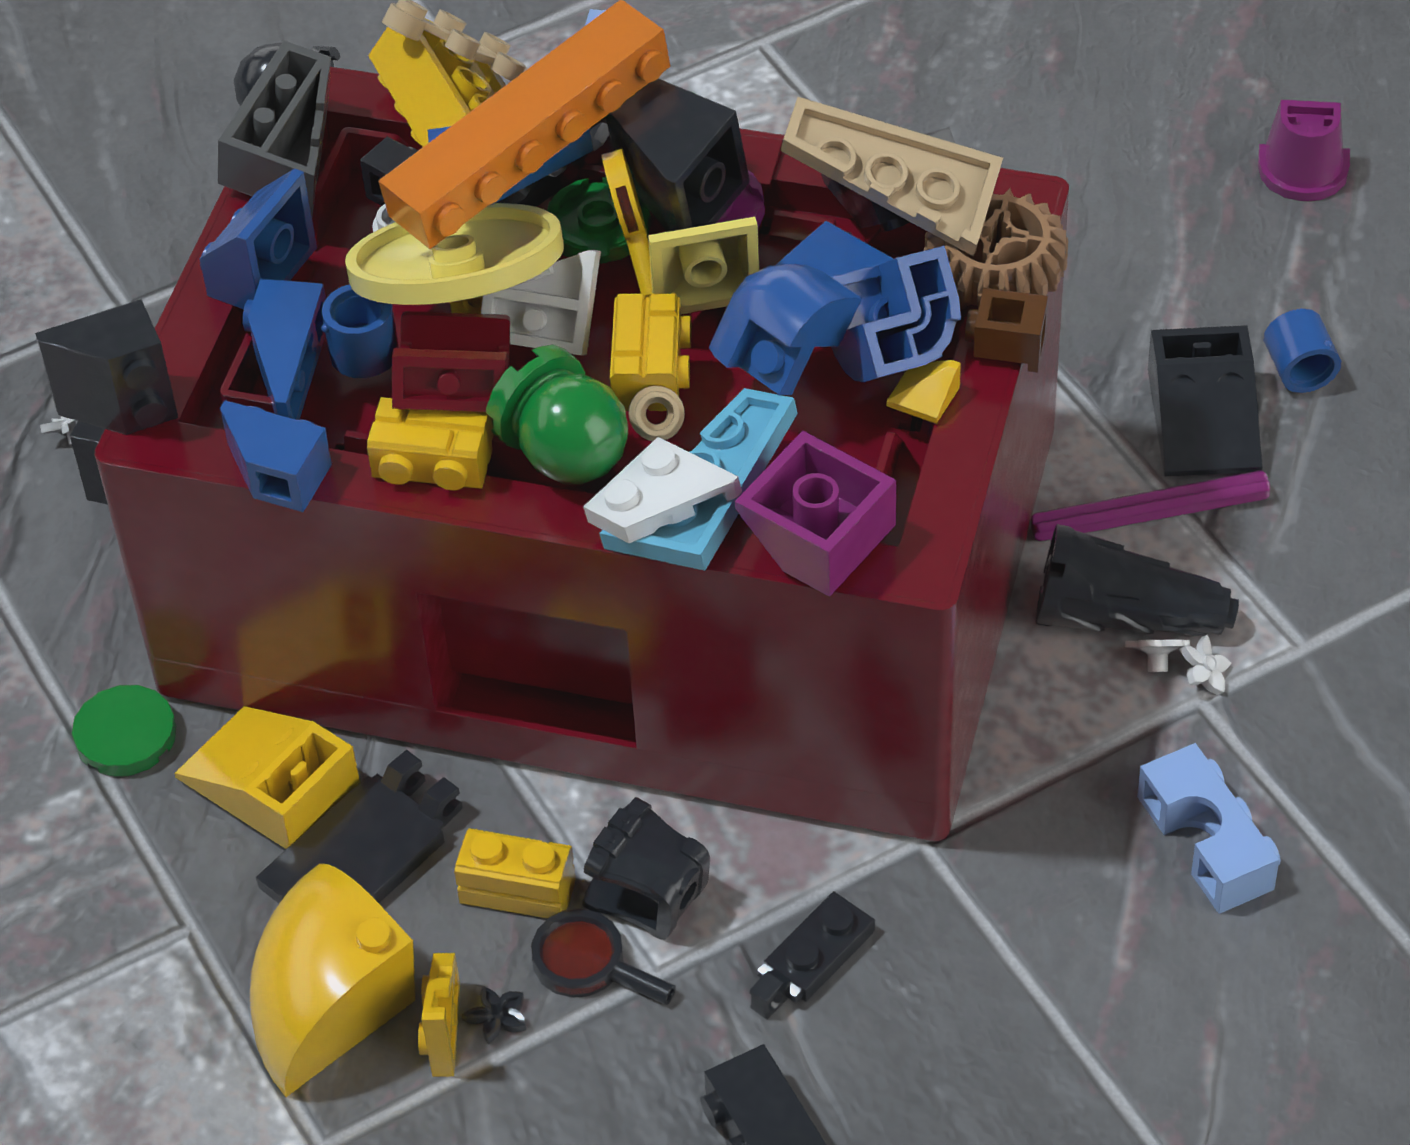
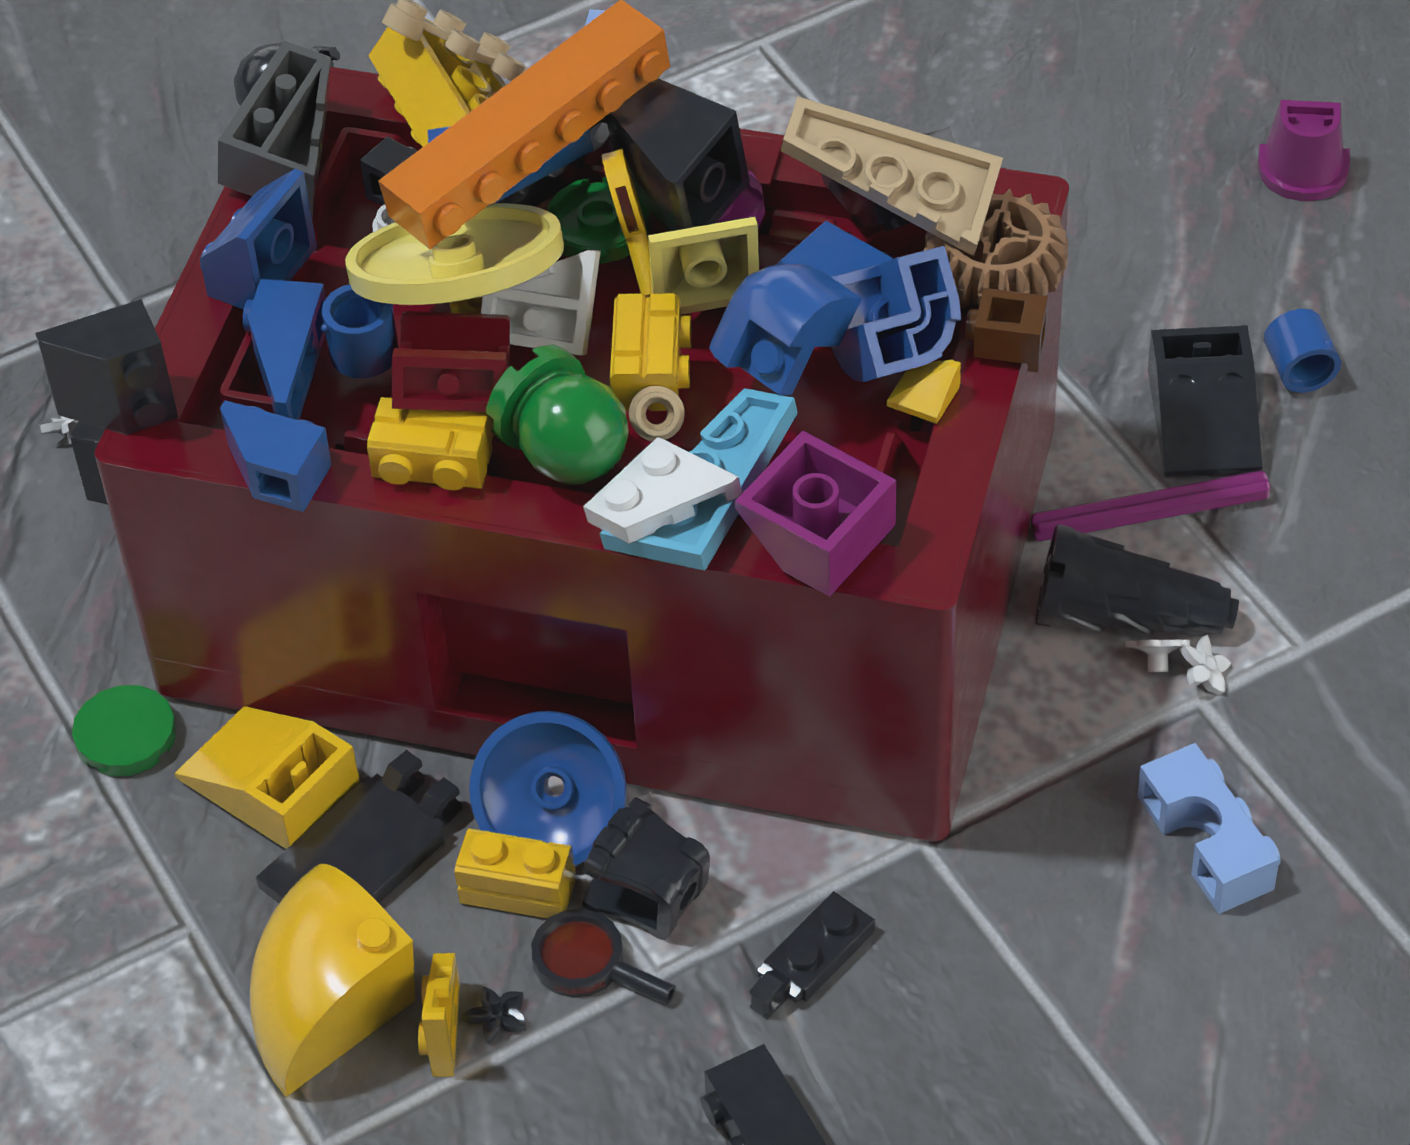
(513, 776): none -> blue dish

